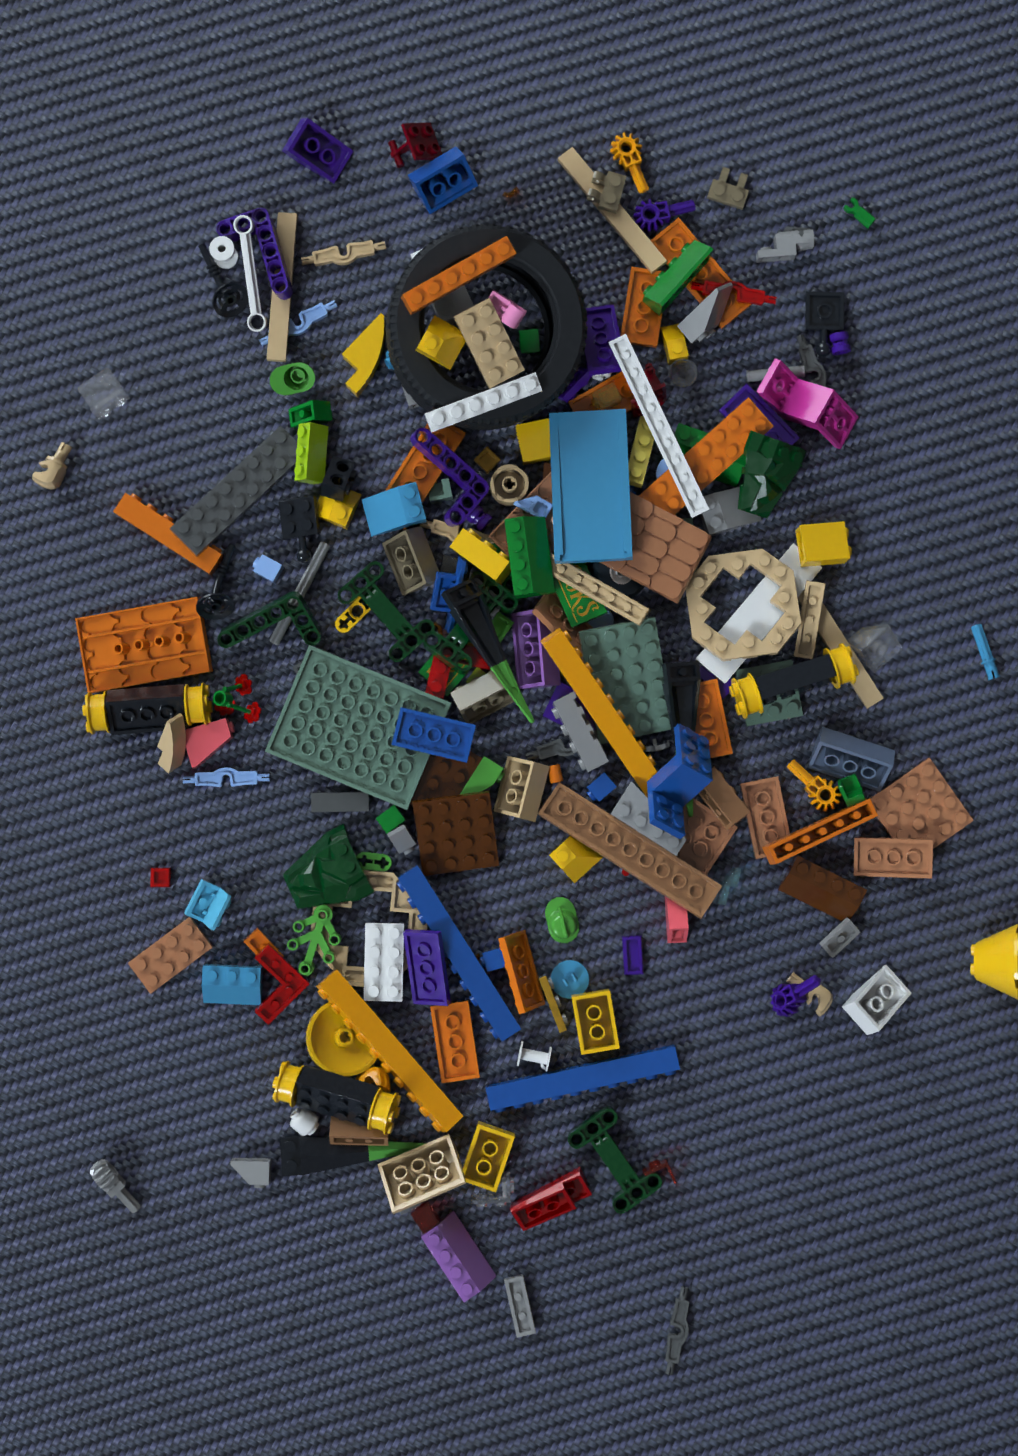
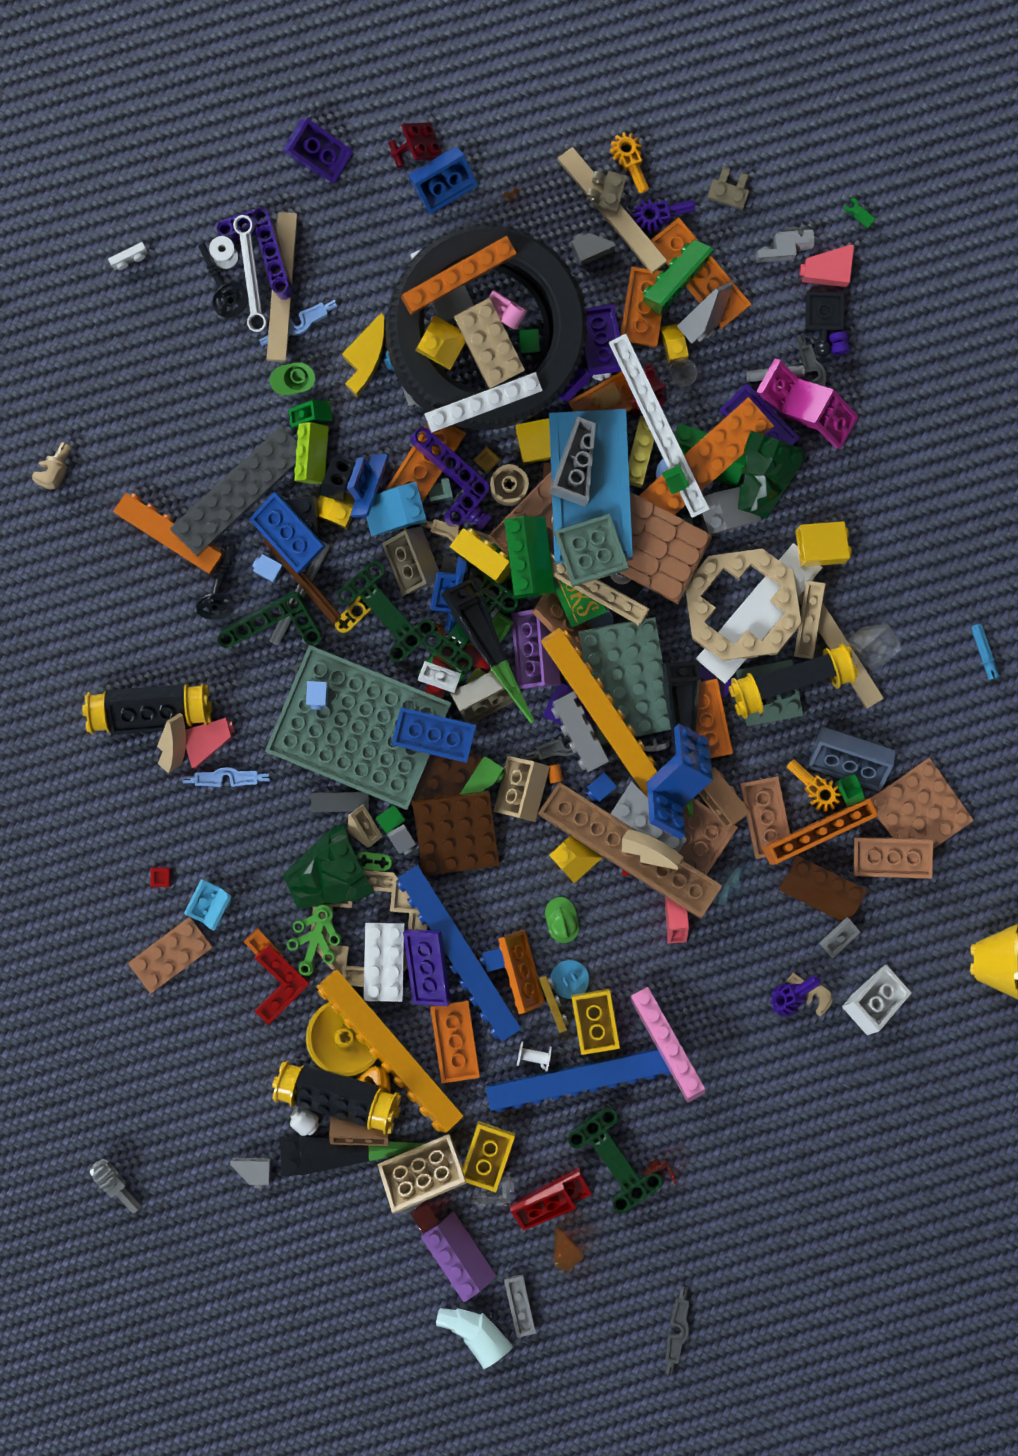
(103, 393): clear bracket -> none
(122, 259): none -> white plate
(143, 645): orange piece -> none
(225, 704): plant -> none
(232, 984): dark azure slope -> none
(287, 532): none -> blue plate
(309, 587): none -> reddish brown axle
(317, 695): none -> light blue brick
(354, 251): tan piece -> none
(363, 827): none -> tan slope
(365, 483): none -> blue bracket
(439, 677): none -> white plate
(478, 1332): none -> light aqua piece
(535, 506): light blue tile -> none
(565, 1252): none -> clear orange slope
(574, 469): none -> light grey wedge
(590, 247): none -> light grey slope
(591, 550): none -> sand green plate
(632, 955): dark purple tile -> none
(651, 850): none -> tan slope
(667, 1044): none -> bright pink brick
(675, 479): none -> green panel
(744, 294): red piece -> none
(829, 268): none -> coral slope

